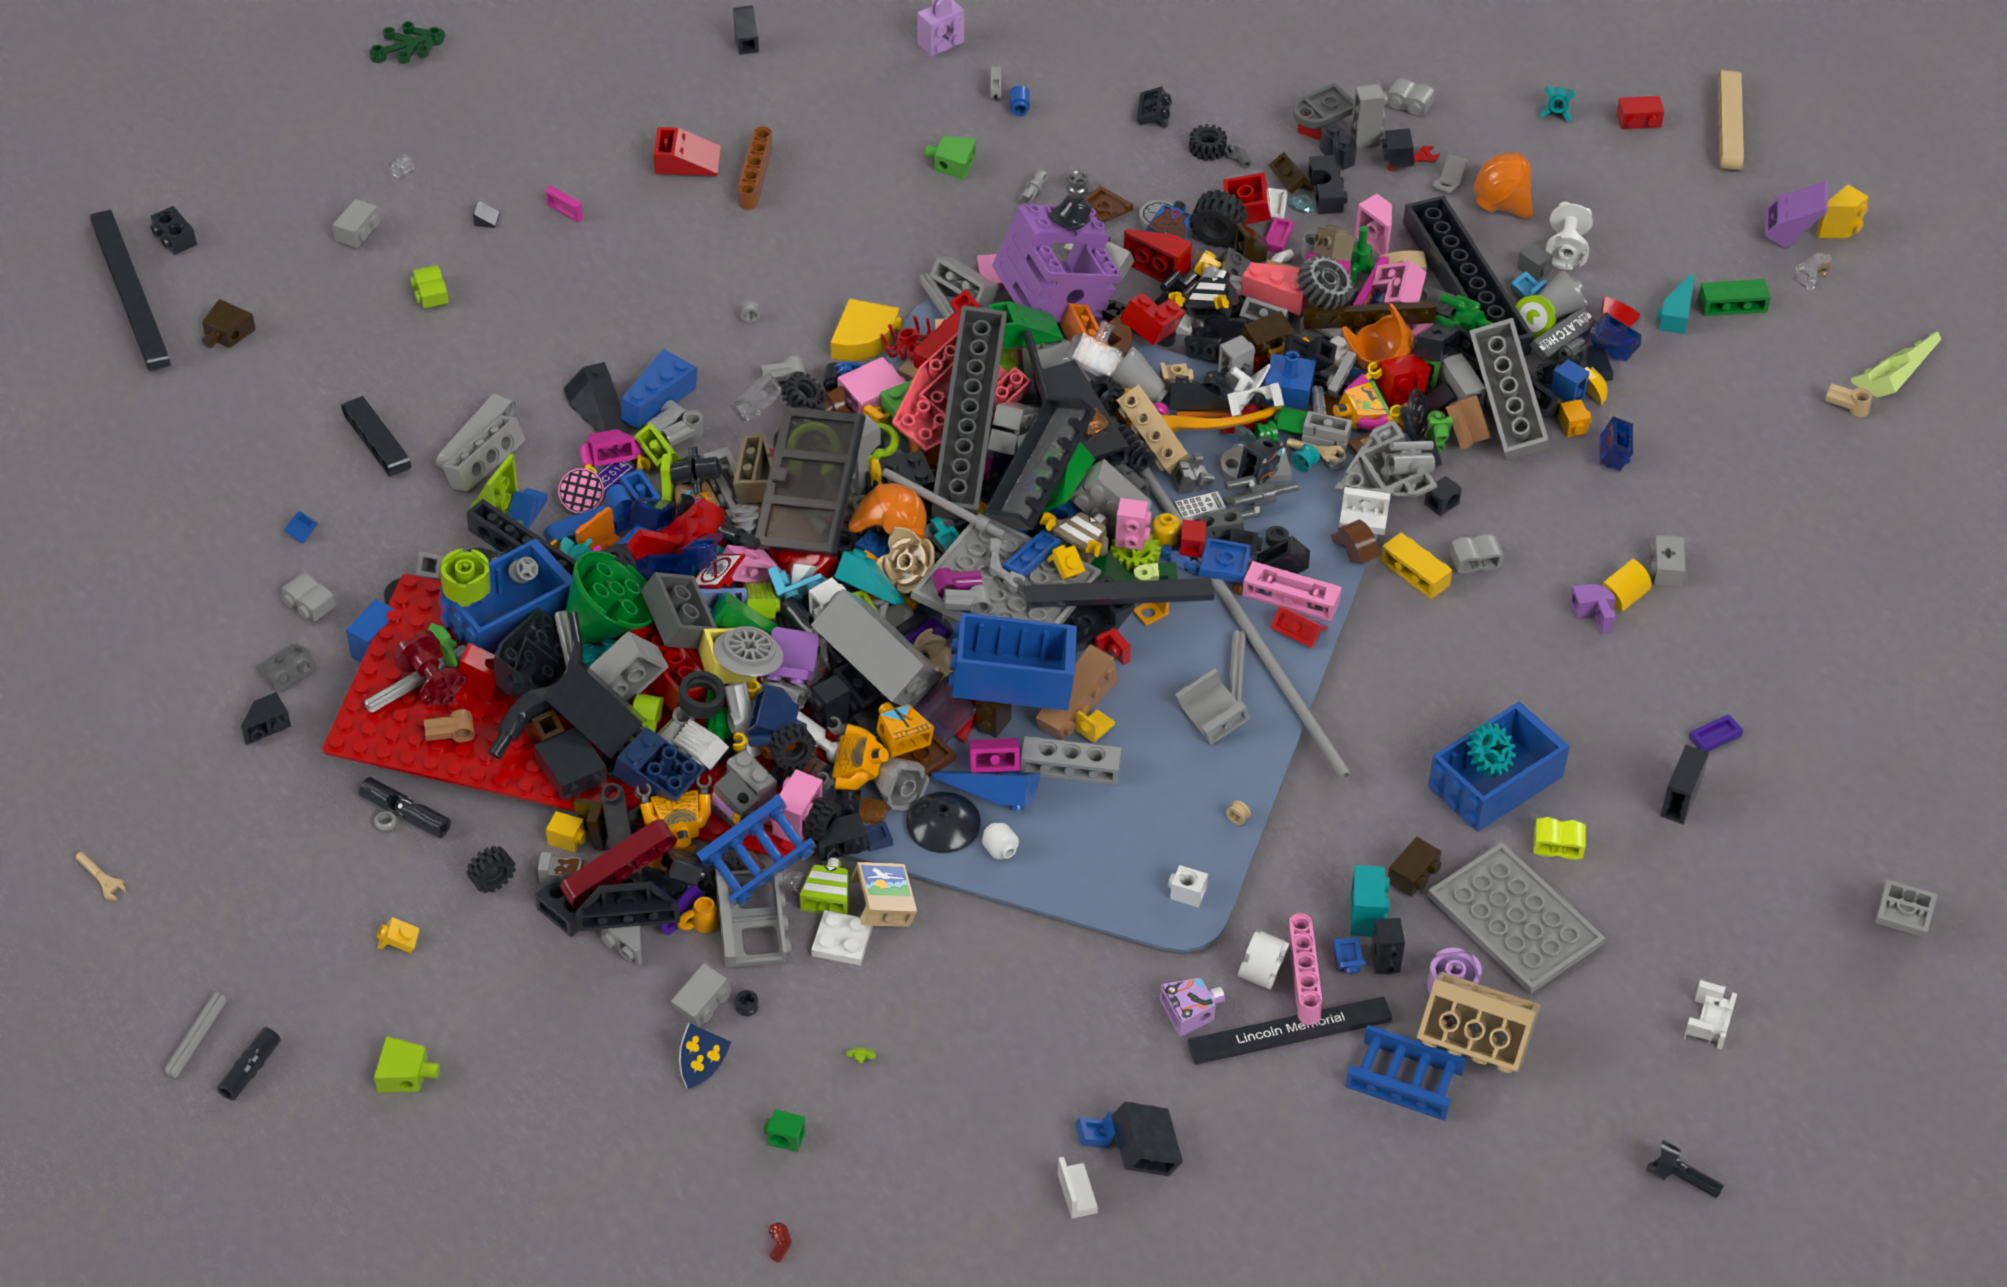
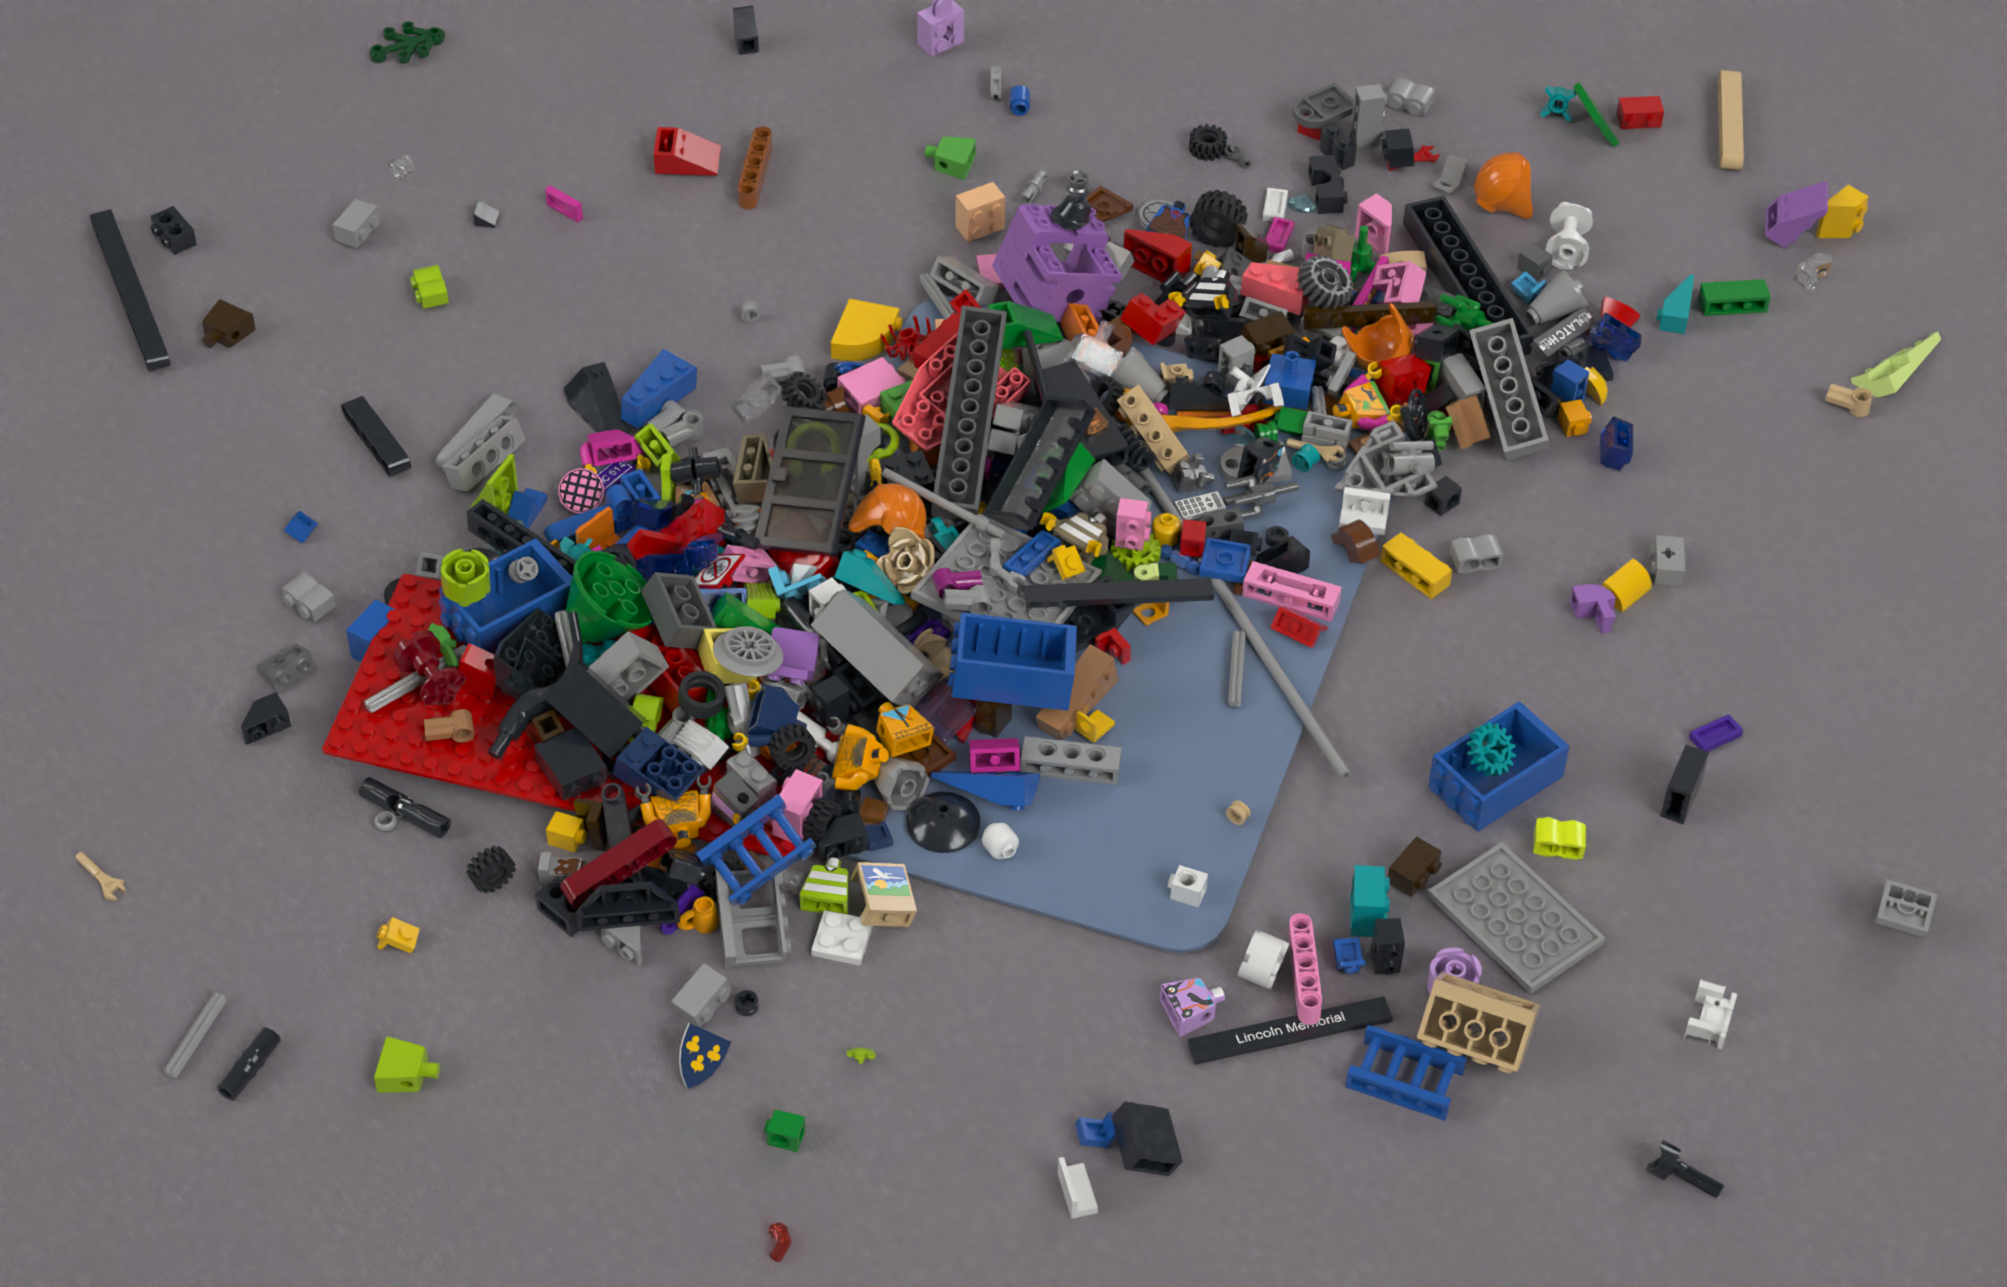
(980, 212): none -> light nougat brick
(1154, 106): black bracket -> none
(1212, 707): light grey panel -> none
(1253, 193): red brick -> none
(1289, 173): dark brown panel -> none
(1537, 313): tile -> none
(1596, 114): none -> green tile

